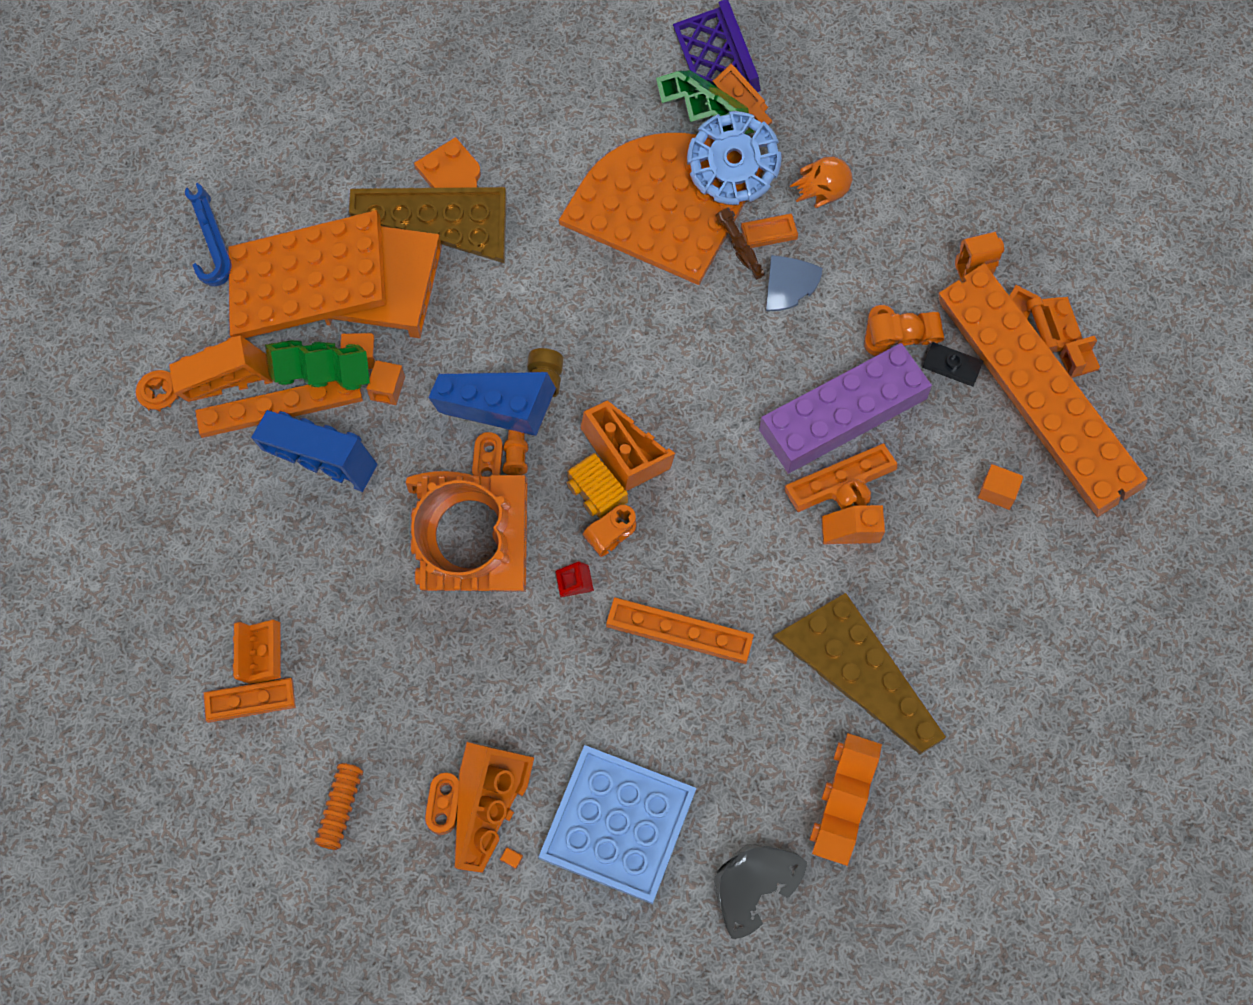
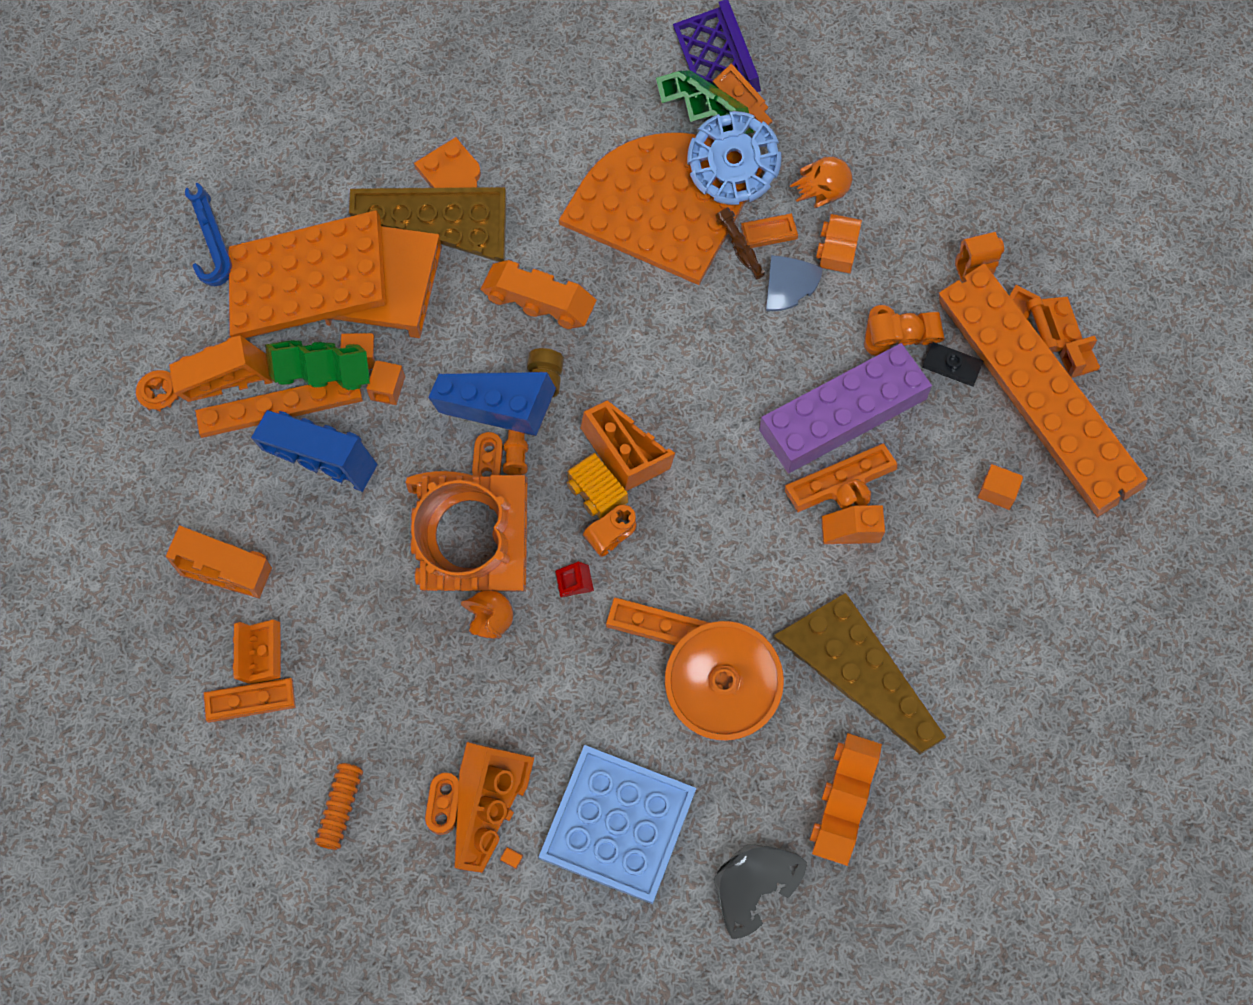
(218, 563): none -> orange wedge
(492, 614): none -> orange helmet
(538, 294): none -> orange brick
(724, 680): none -> orange dish
(840, 243): none -> orange brick

